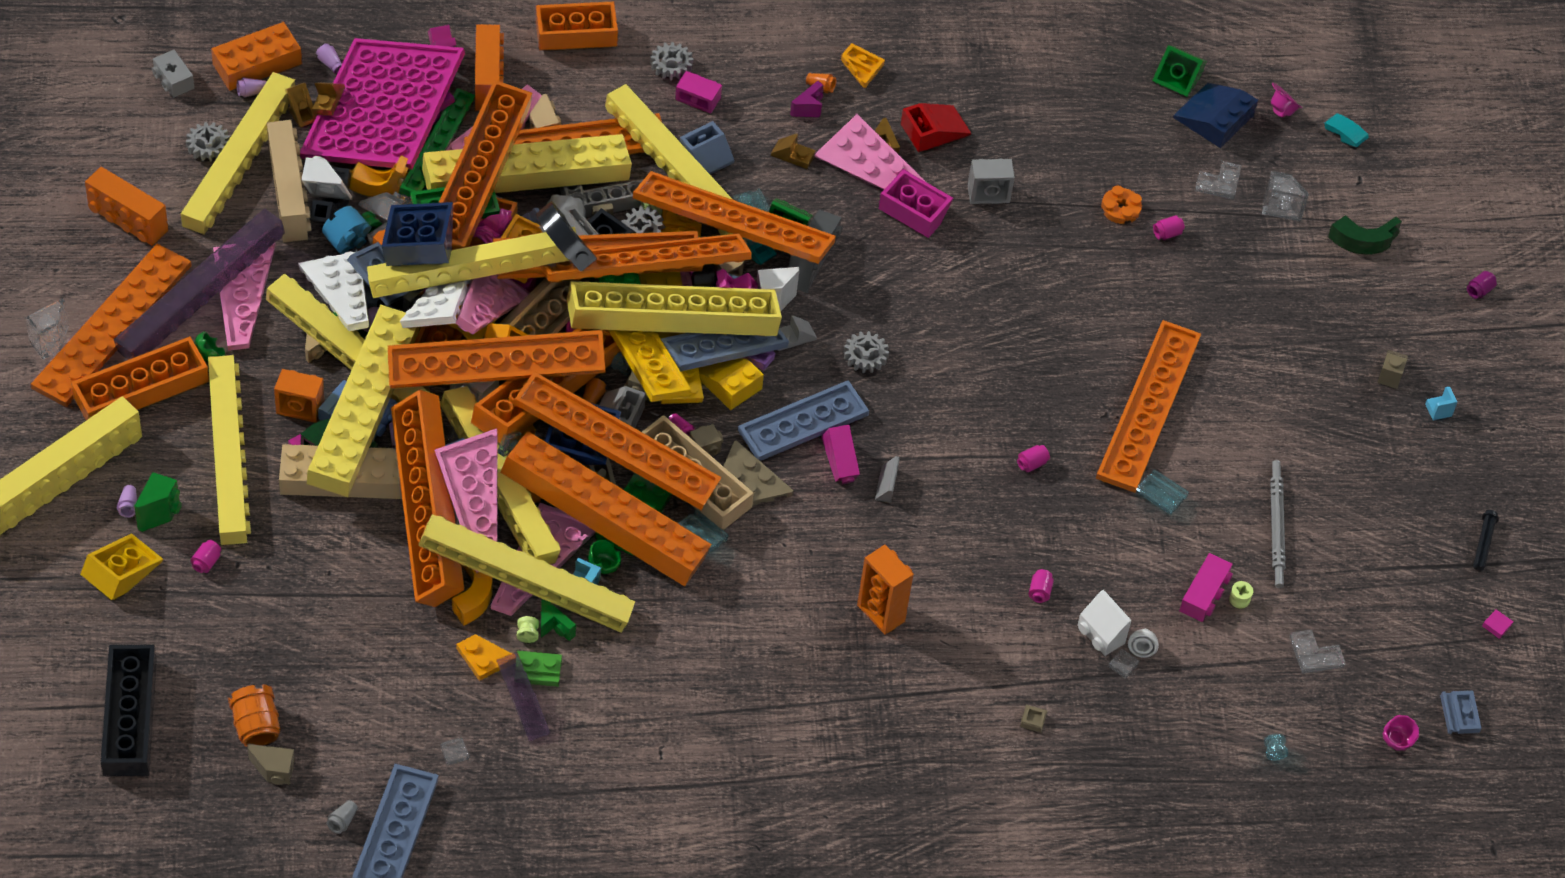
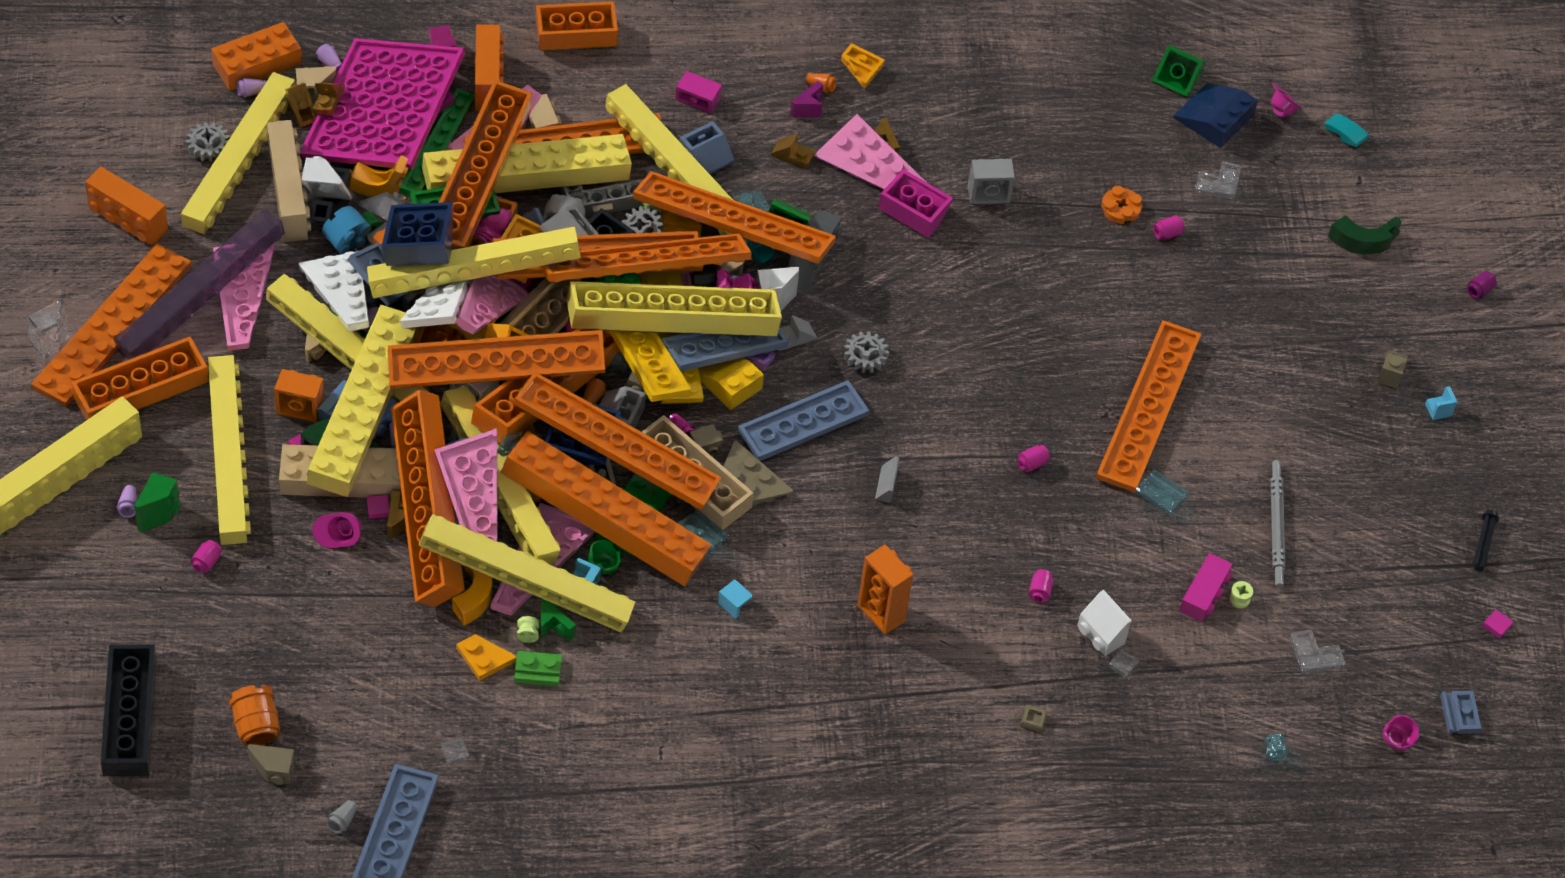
(119, 566): yellow slope -> none
(173, 73): light grey brick -> none
(207, 346): green hair -> none
(315, 75): none -> tan slope
(337, 530): none -> dark pink piece
(378, 506): none -> dark pink tile
(396, 517): none -> pearl gold slope
(523, 697): clear purple slope -> none
(564, 236): black arch -> none
(671, 62): light grey gear -> none
(733, 598): none -> medium azure panel
(841, 453): dark pink slope -> none
(933, 125): red slope -> none
(1143, 643): white brick -> none
(1284, 197): clear slope -> none

